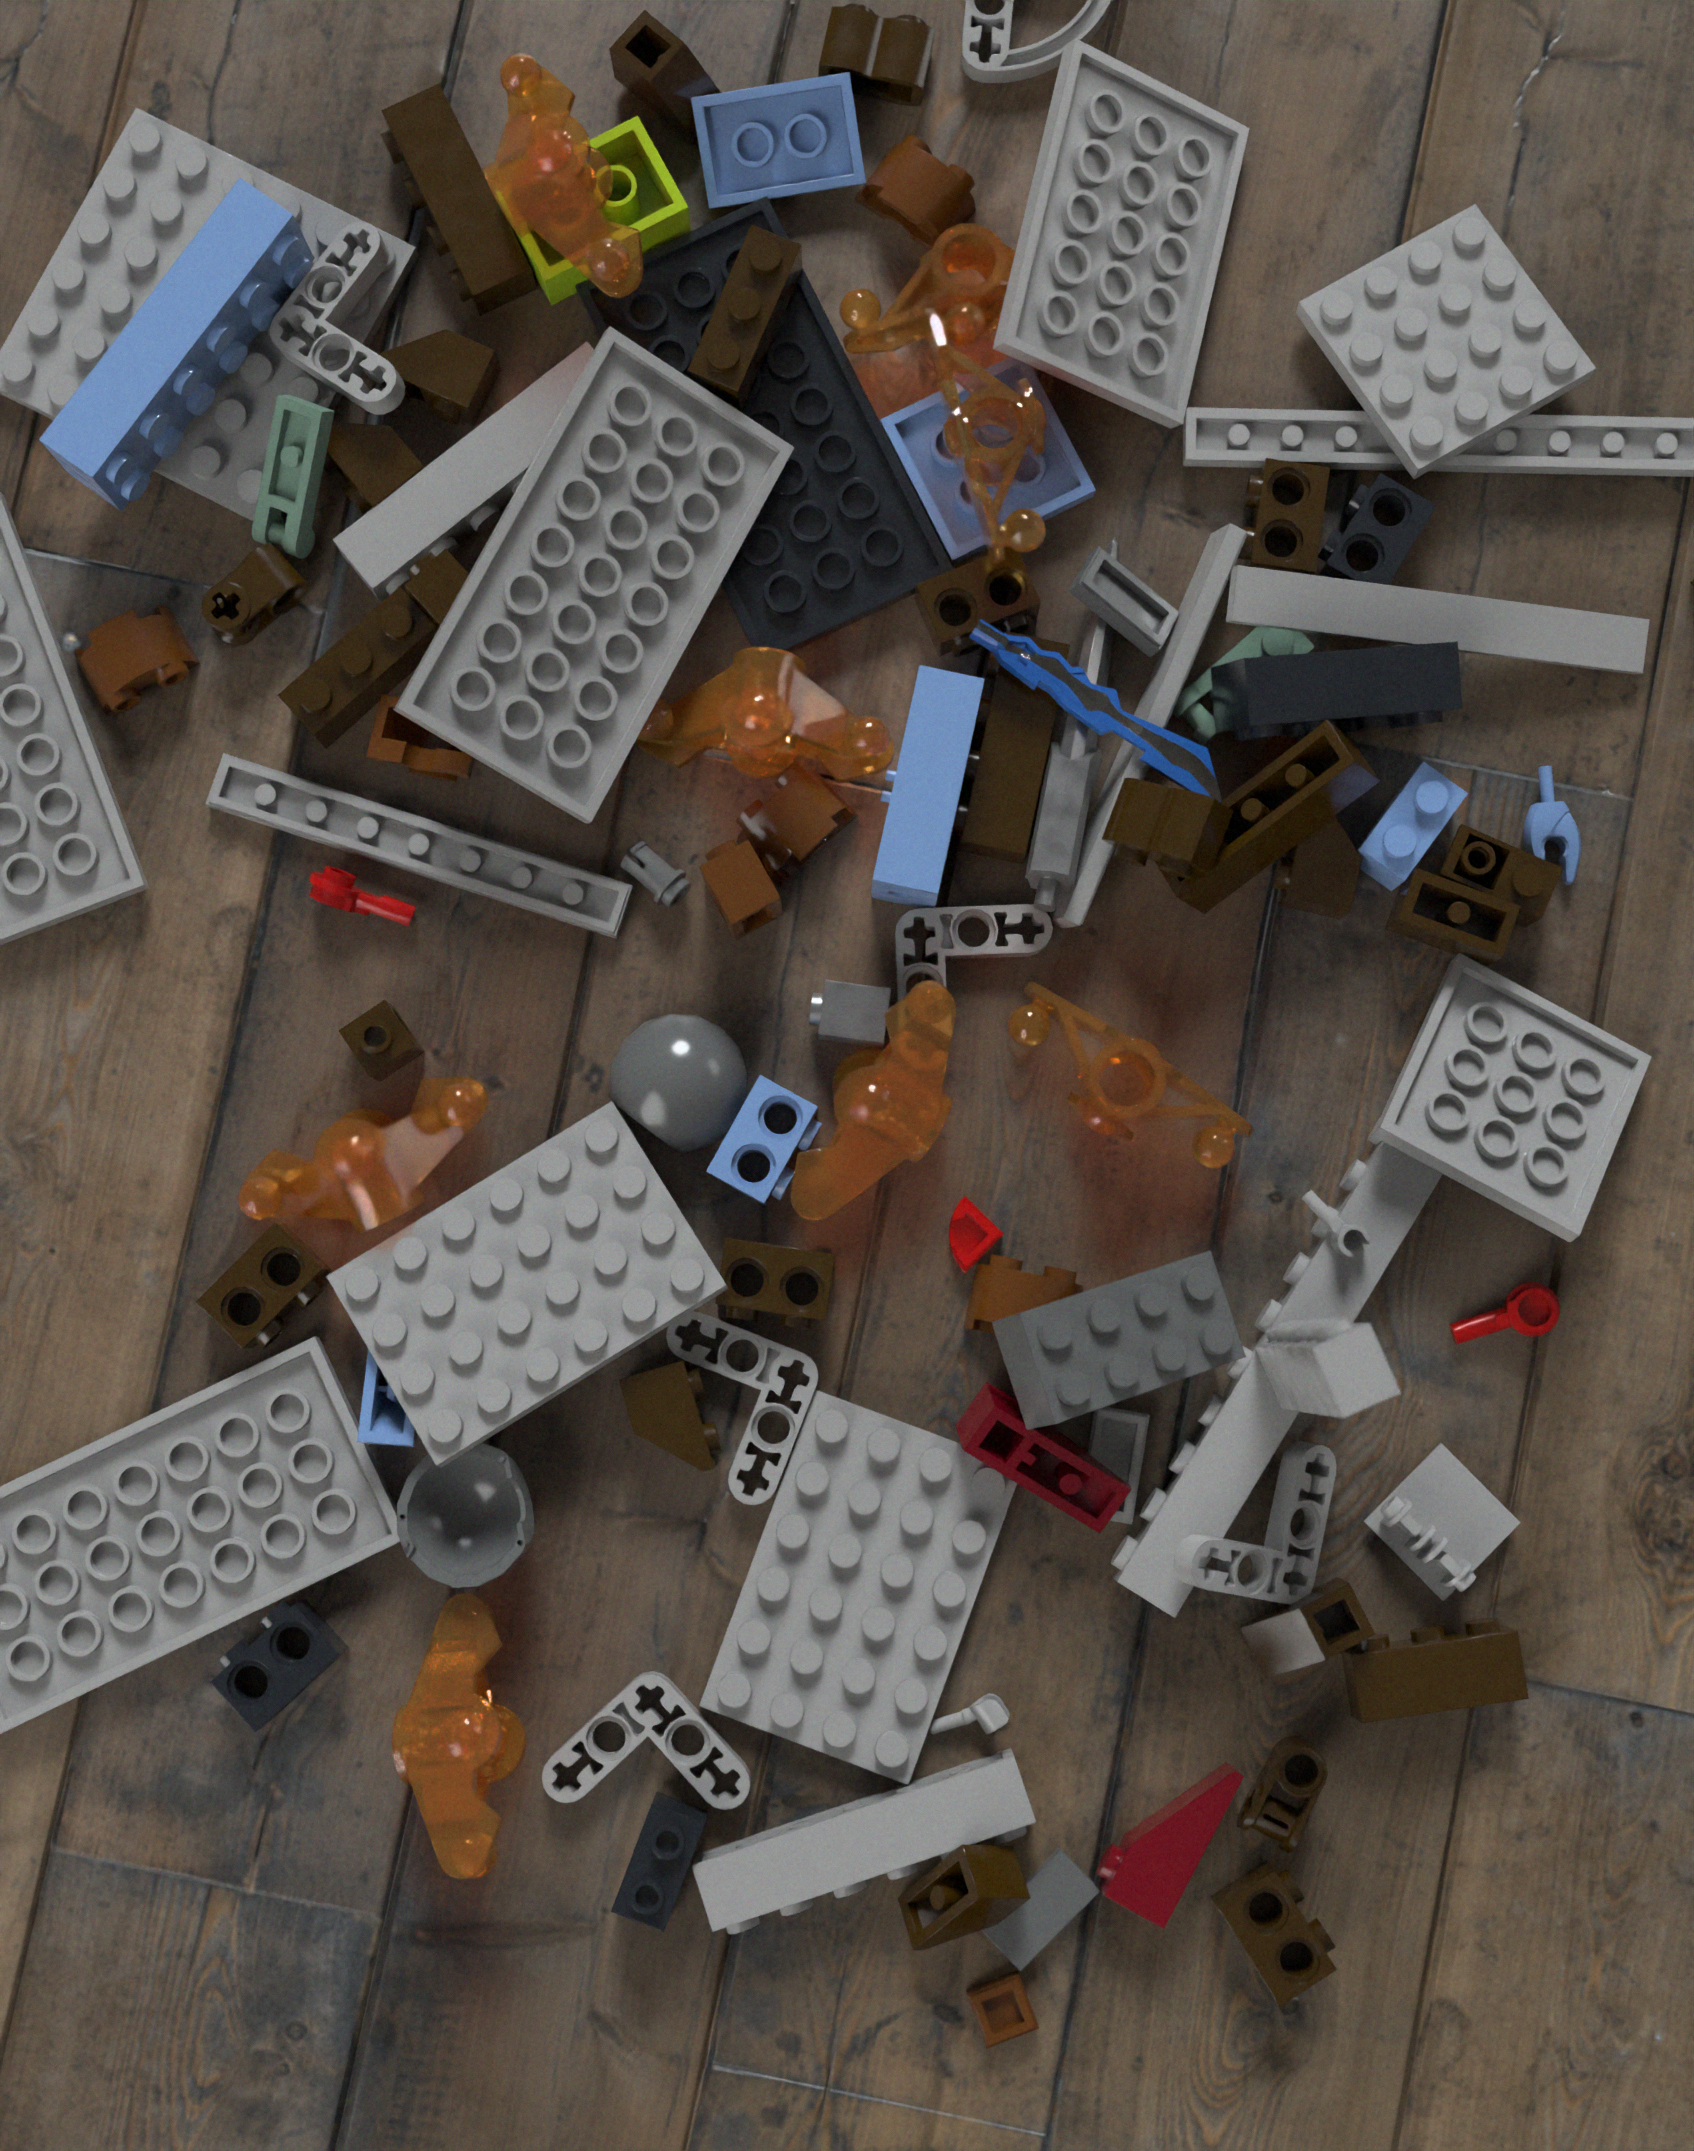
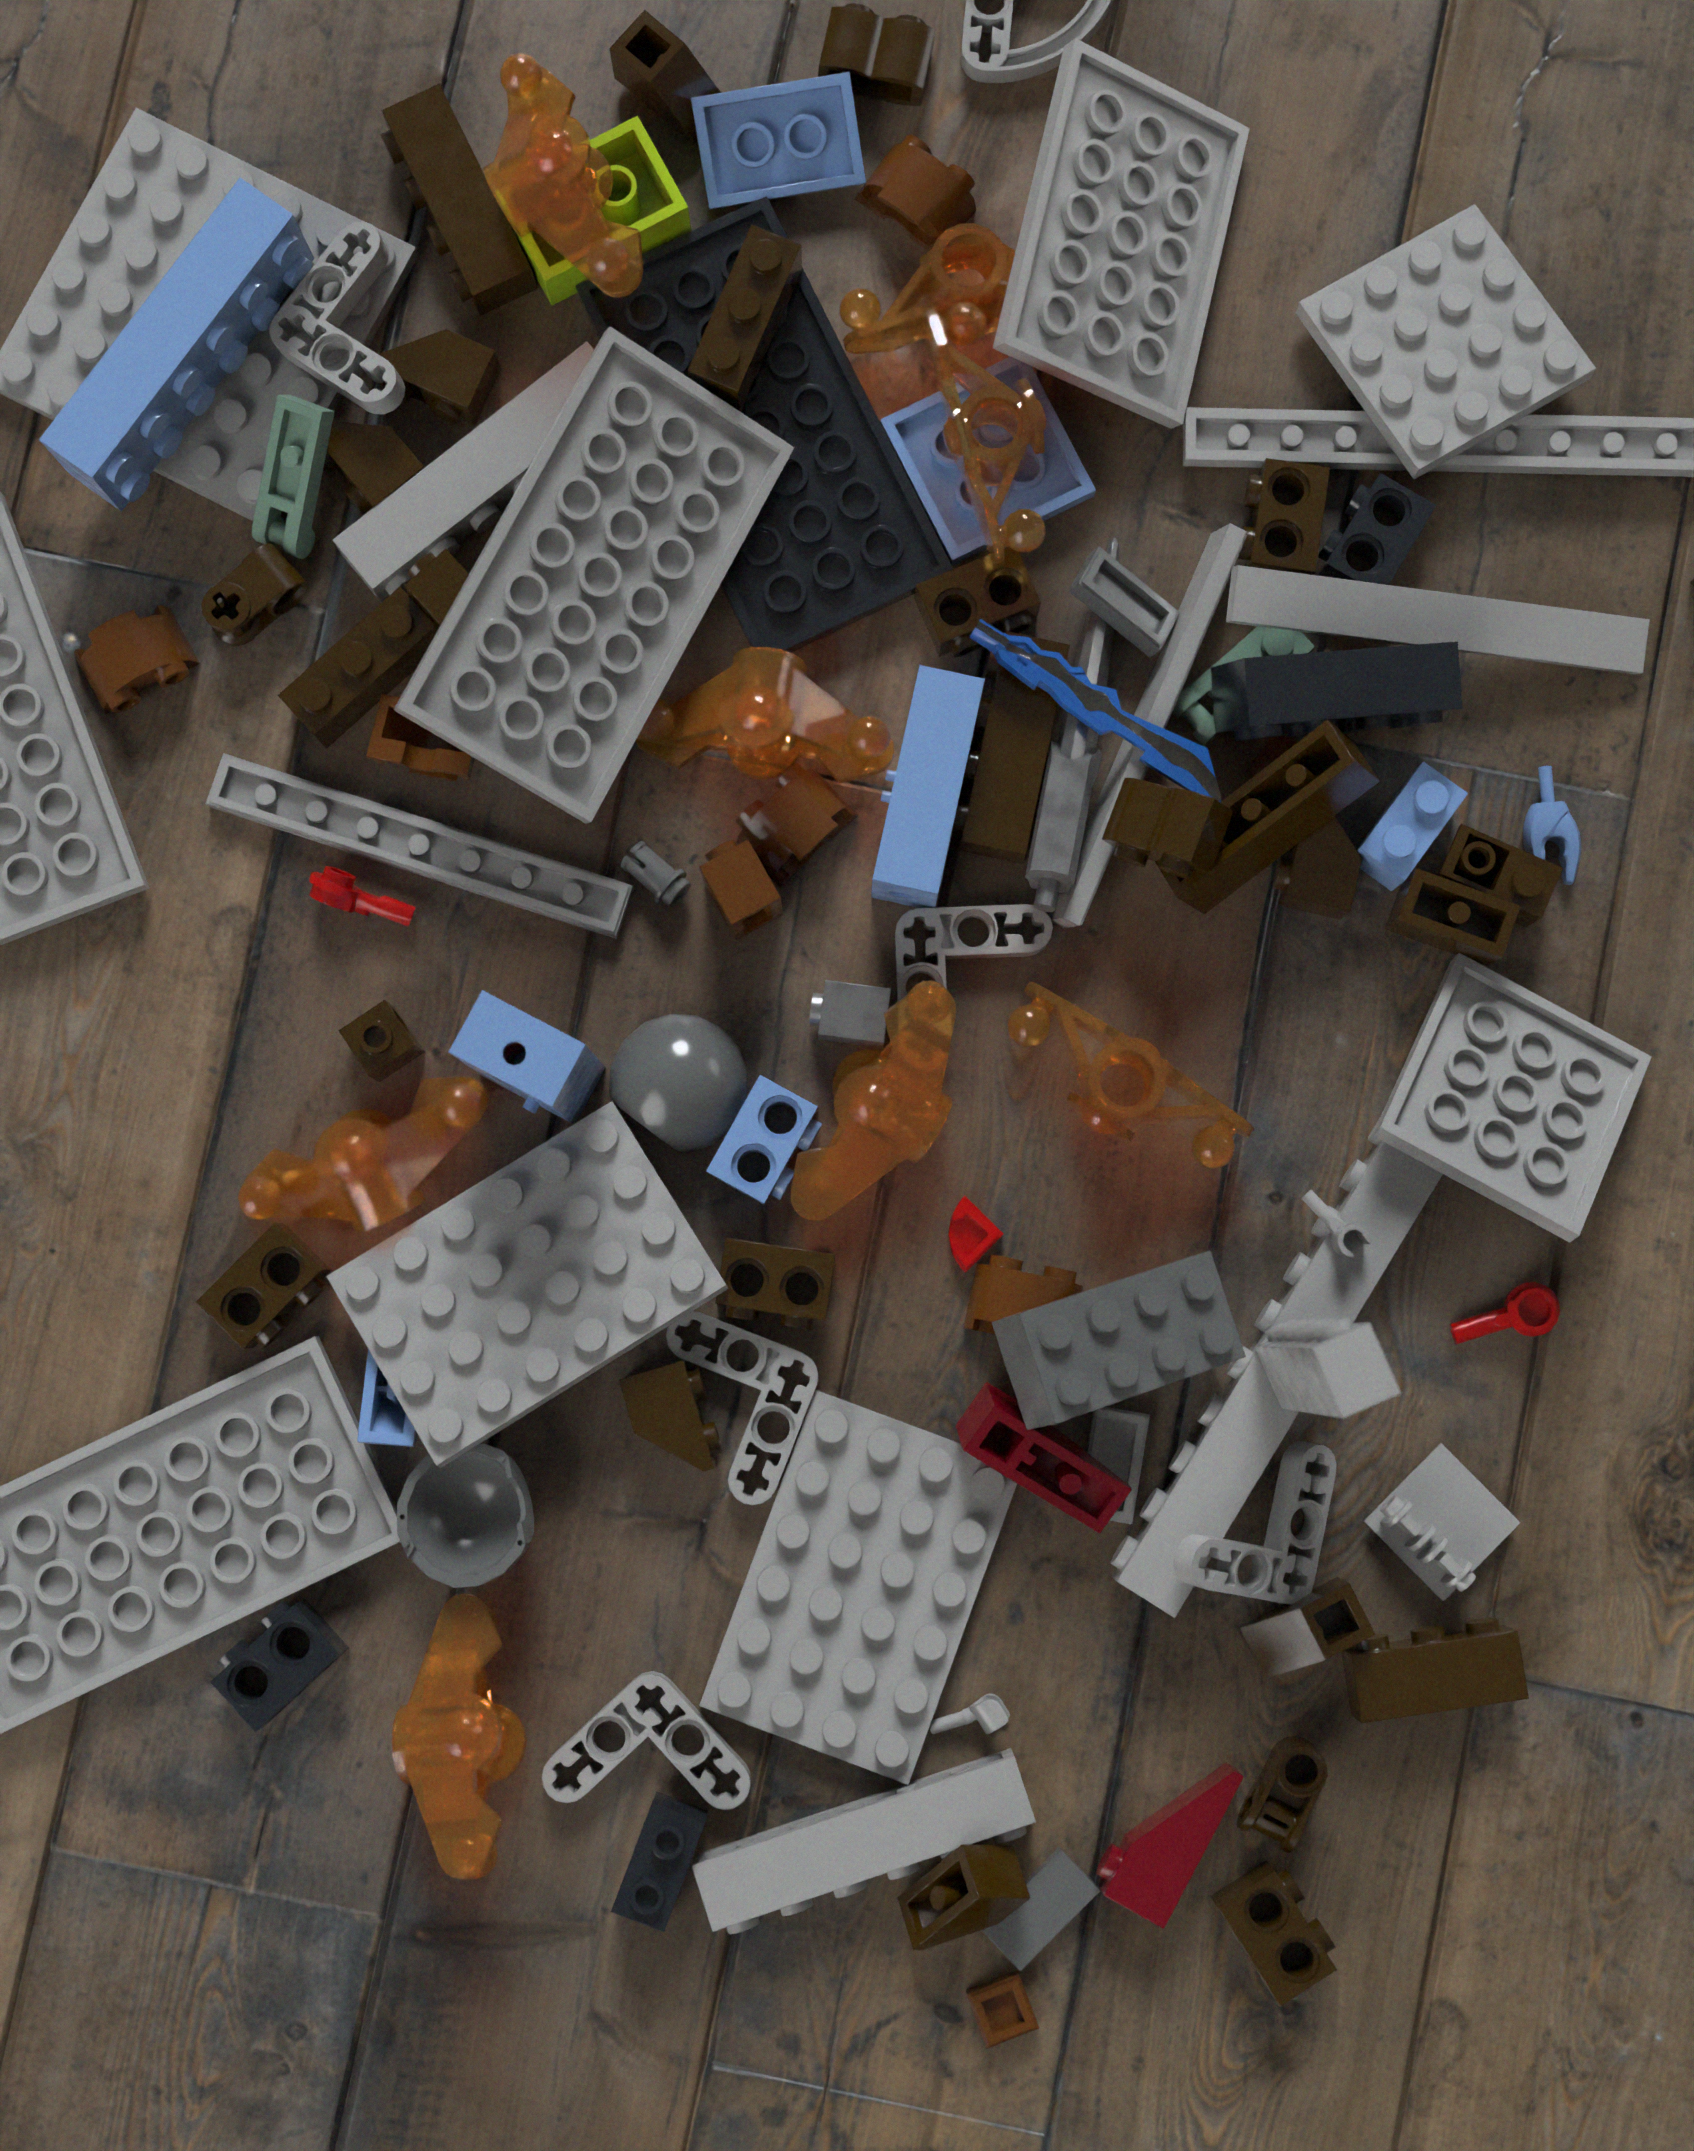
(528, 1057): none -> medium blue brick

